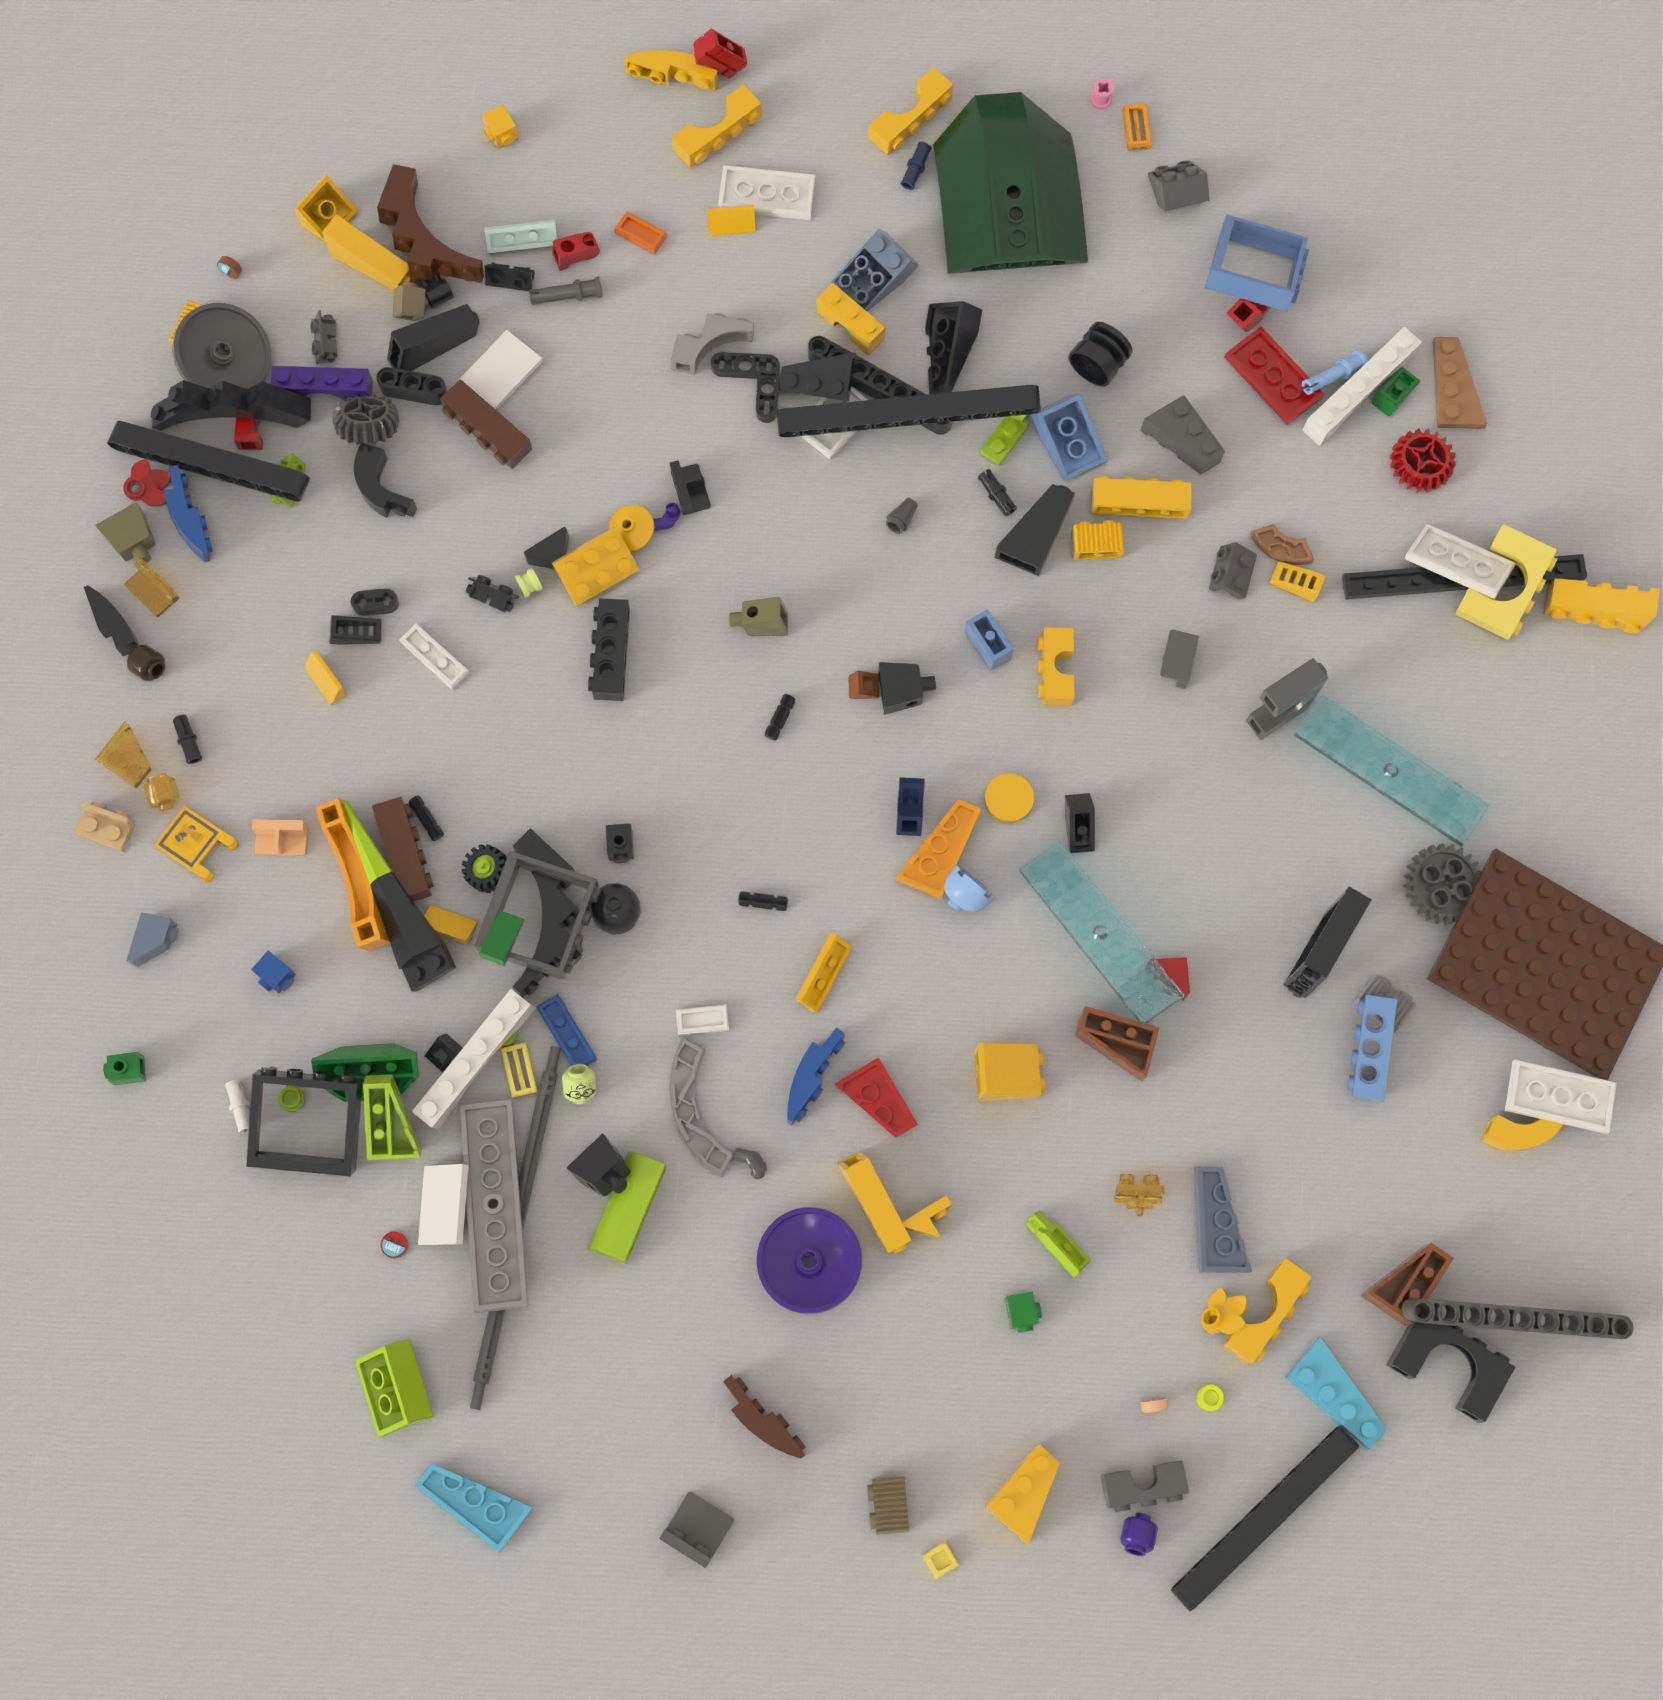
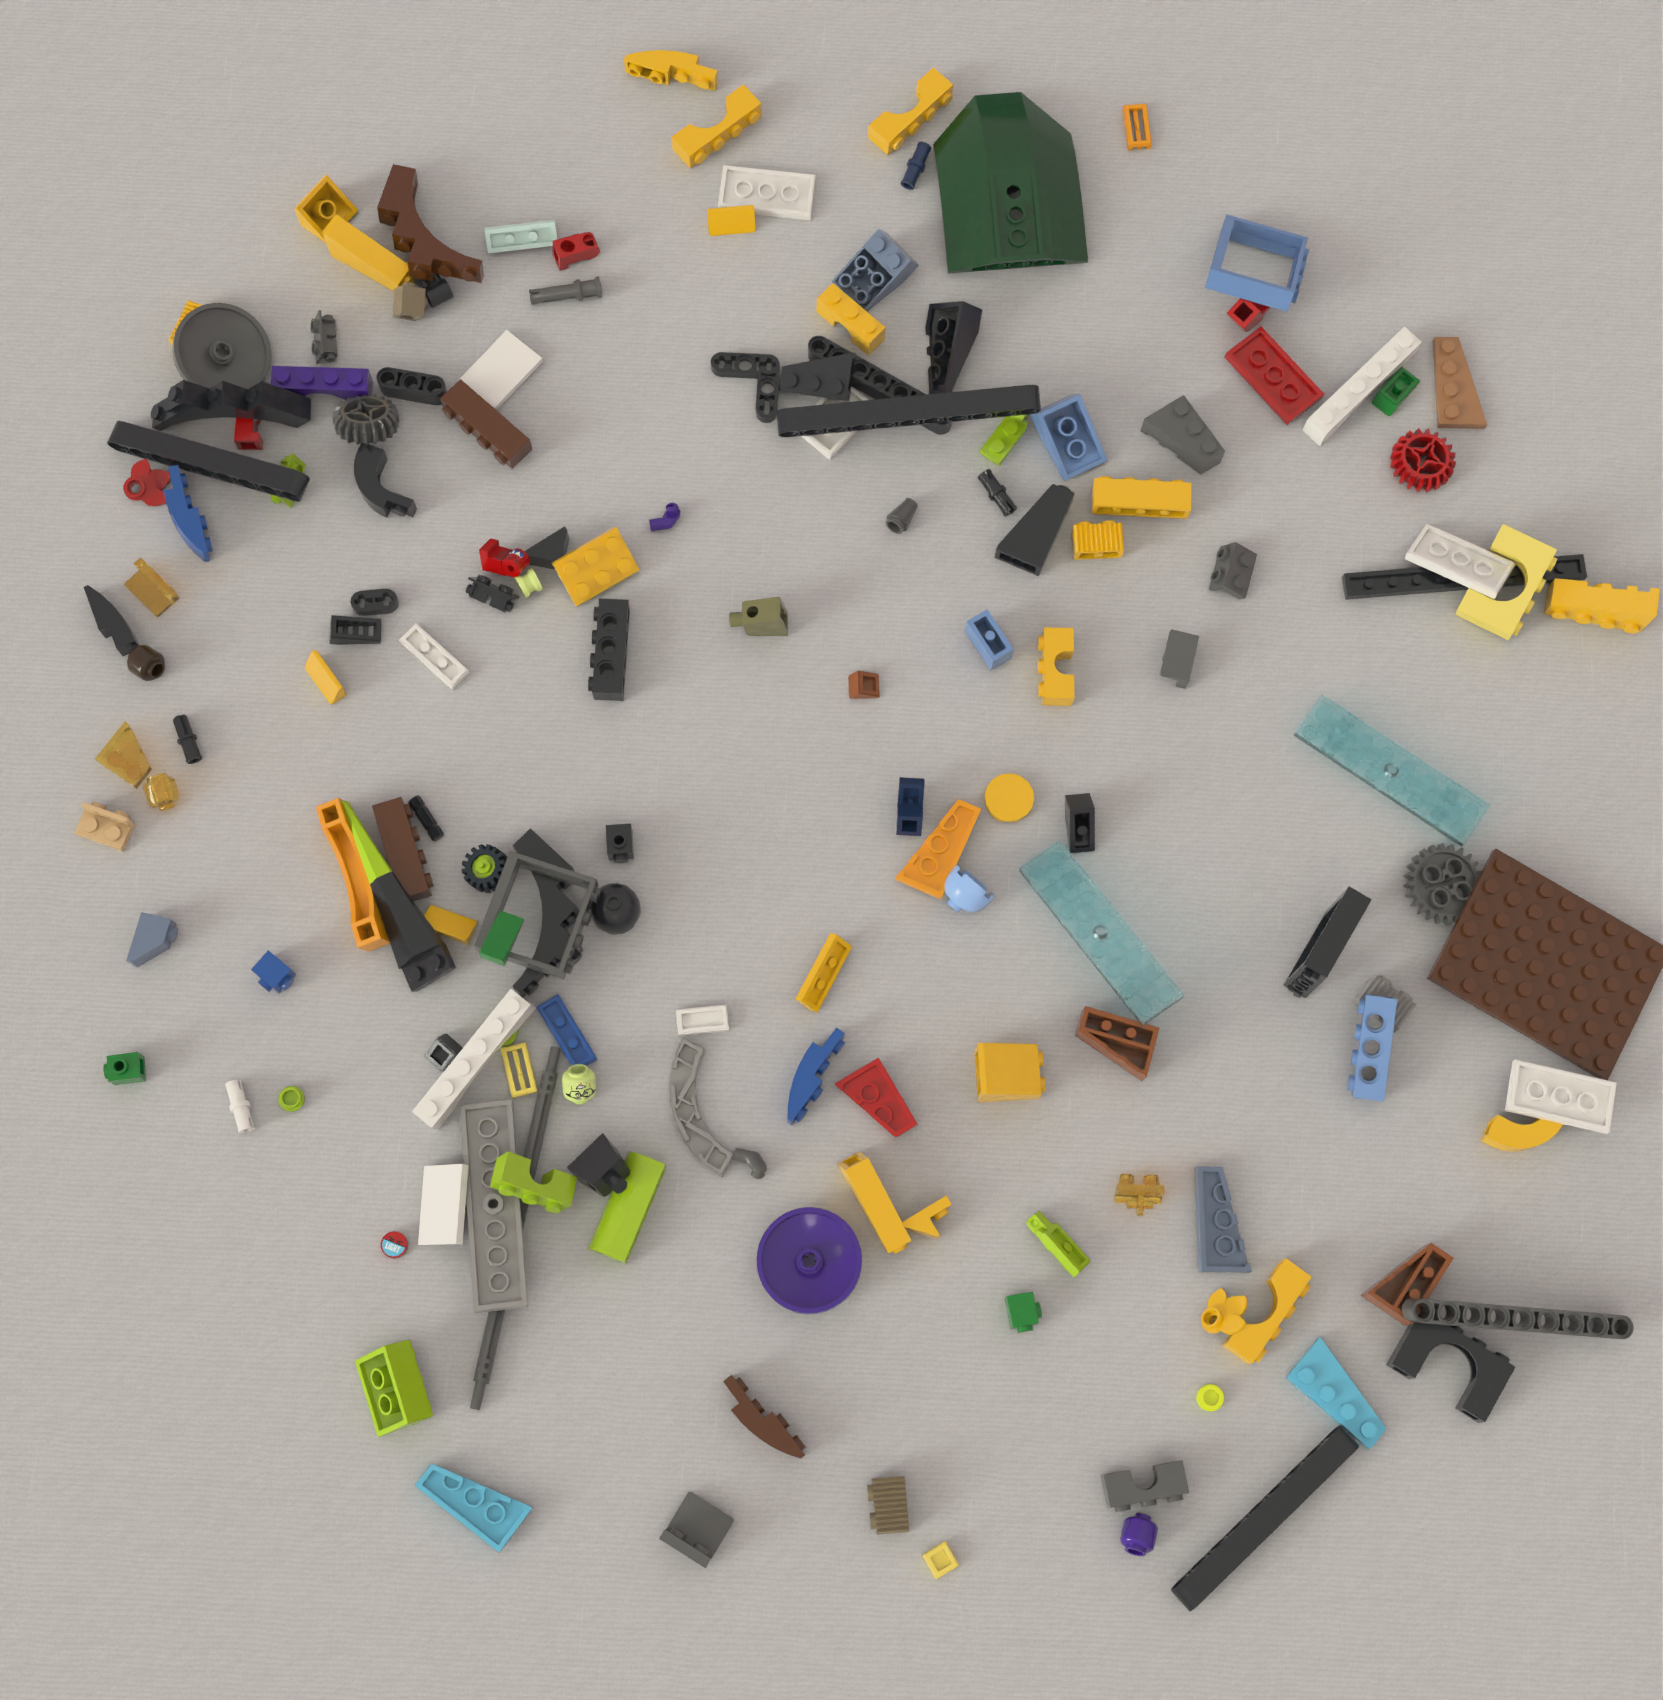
(128, 533): olive torso -> none
(191, 840): yellow flag -> none
(229, 267): dark orange tile -> none
(280, 837): light nougat panel -> none
(296, 1162): black window -> none
(369, 1060): green wedge -> none
(387, 1121): lime wedge -> none
(431, 337): black slope -> none
(499, 127): yellow brick -> none
(502, 559): none -> red leg
(504, 277): black hinge -> none
(513, 1178): none -> lime arch
(640, 232): orange tile -> none
(641, 526): yellow dish -> none
(689, 487): black panel -> none
(717, 330): light grey arch -> none
(720, 53): red brick -> none
(763, 901): black axle -> none
(780, 717): black axle -> none
(902, 686): black torso -> none
(1024, 1493): yellow wedge -> none
(1100, 354): black wheel -> none
(1102, 94): bright pink bush -> none
(1154, 1405): light nougat tile -> none
(1177, 971): red slope -> none
(1179, 185): dark grey slope -> none
(1280, 547): medium nougat tile -> none
(1287, 698): dark grey arch -> none
(1307, 575): yellow slope -> none
(1342, 369): light blue pin -> none

